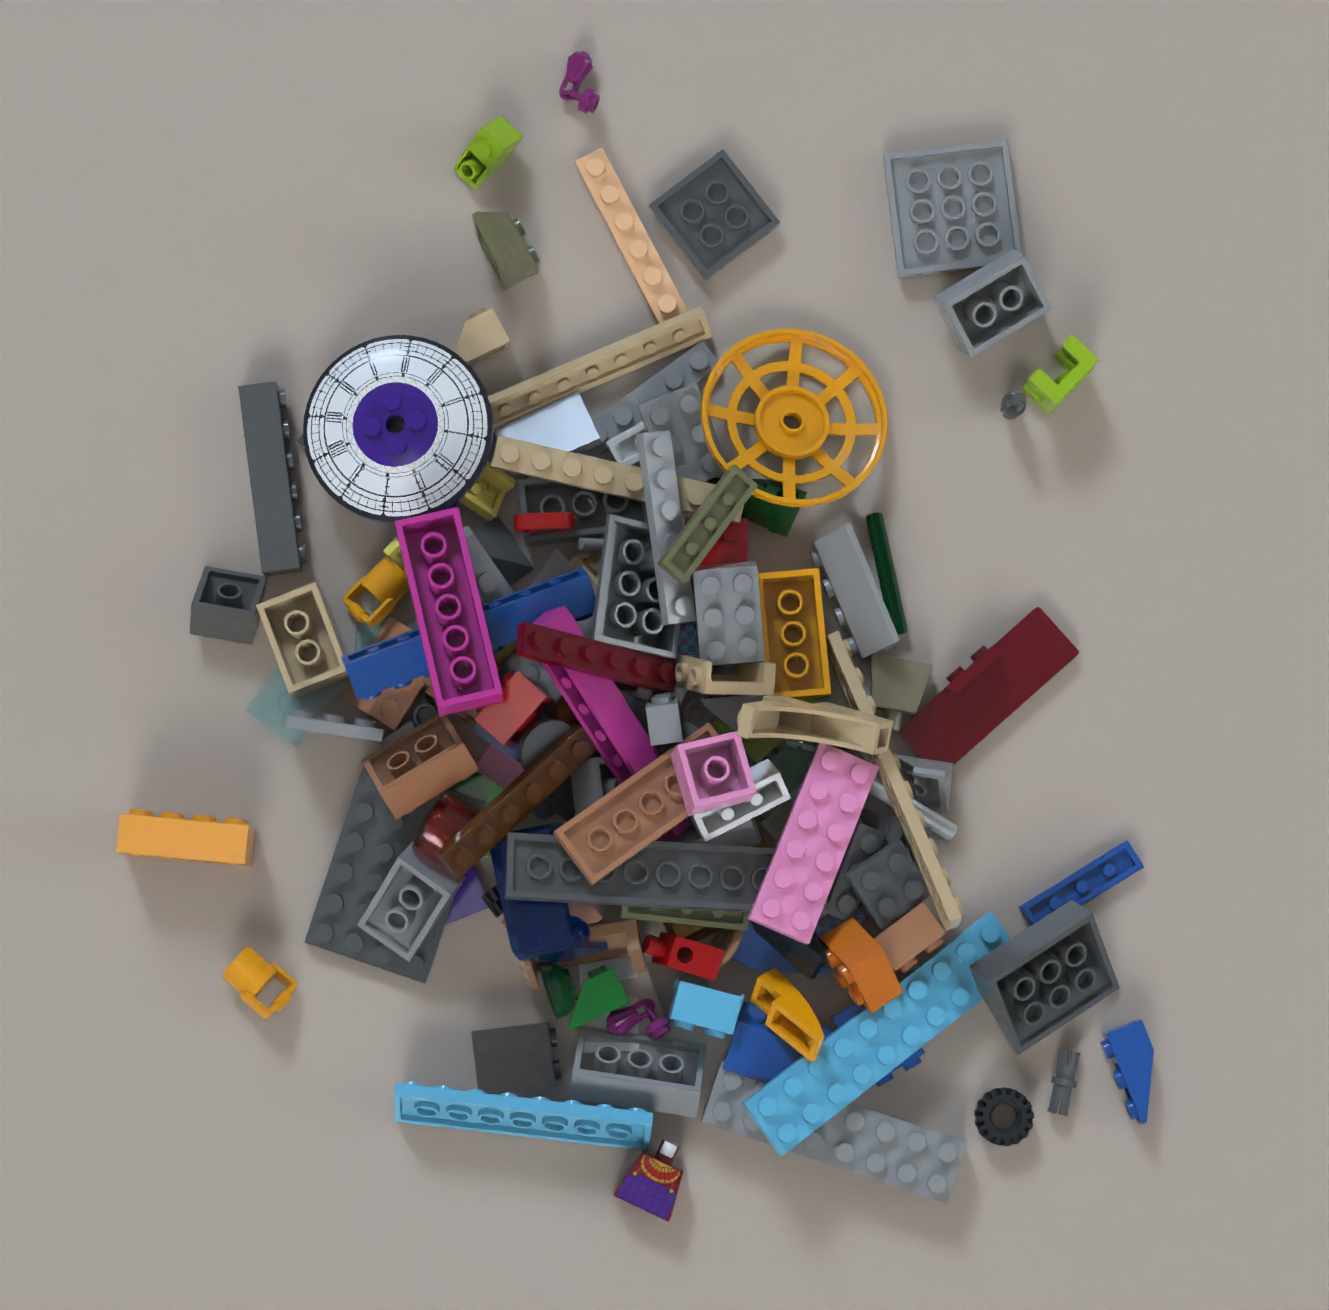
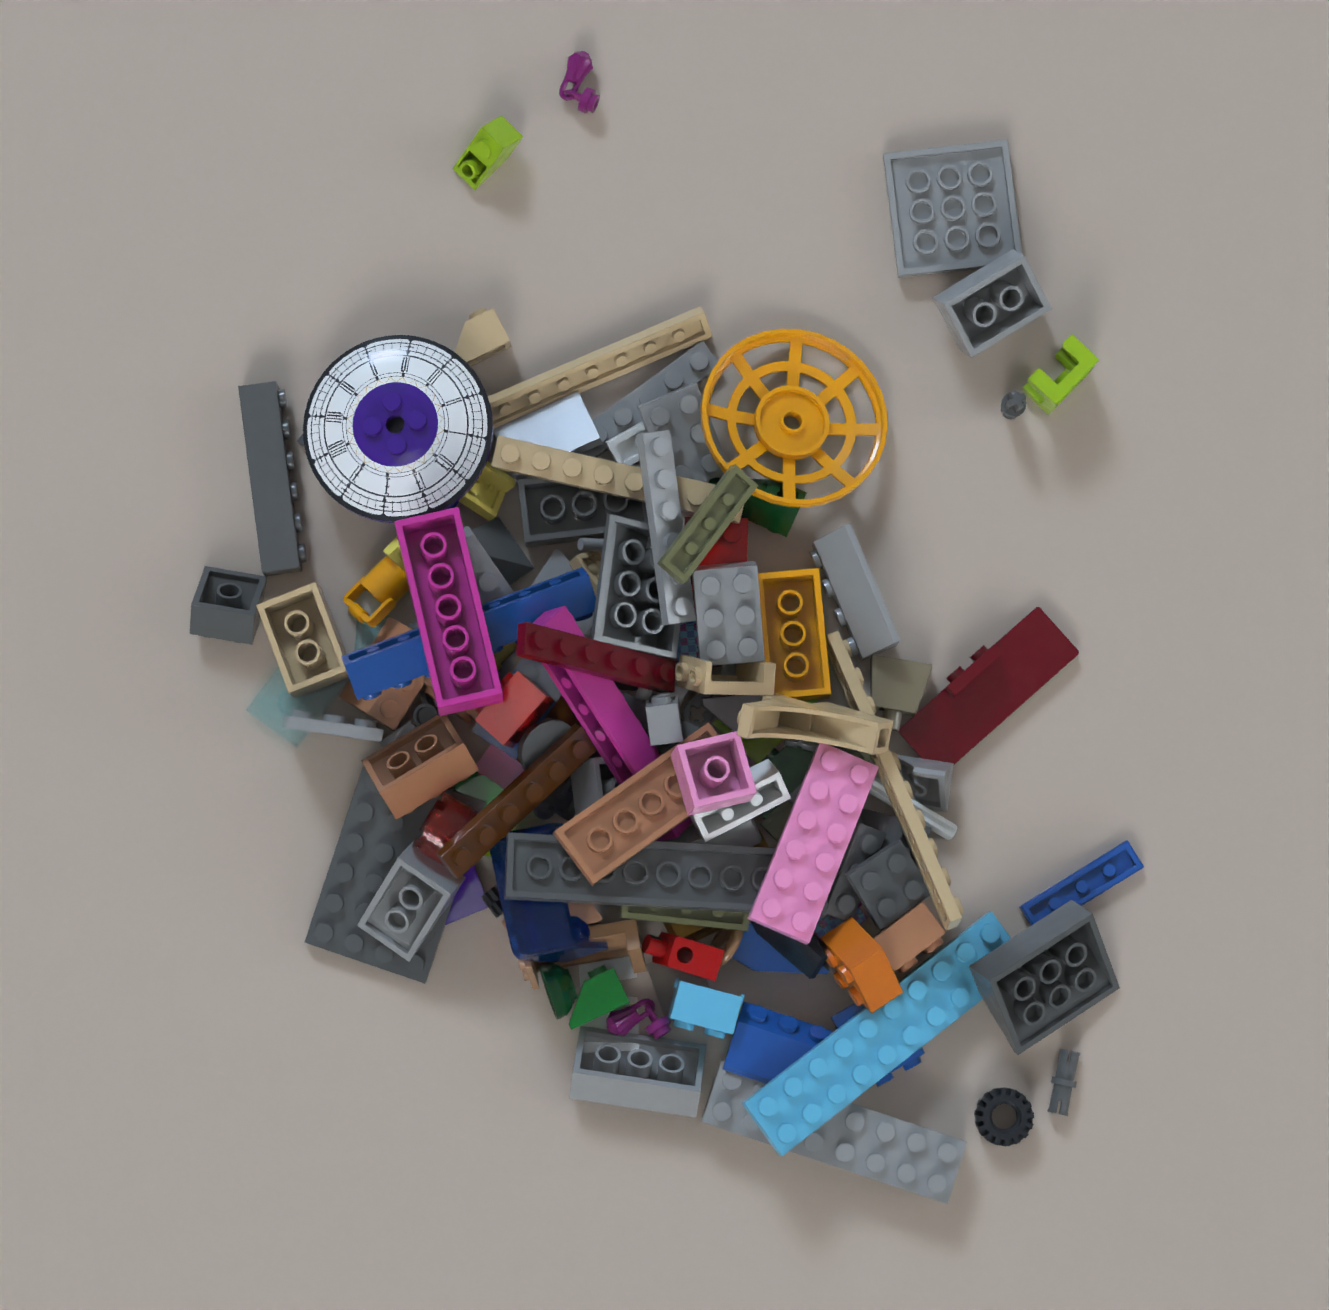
(186, 839): light orange brick -> none
(251, 974): light orange piece -> none
(505, 247): olive slope -> none
(515, 1058): black panel -> none
(522, 1116): medium azure plate -> none
(544, 522): red beam -> none
(630, 236): light nougat plate -> none
(653, 1182): torso -> none
(714, 214): dark grey plate -> none
(788, 1013): light orange slope -> none
(886, 570): dark green axle -> none
(1133, 1059): blue slope -> none

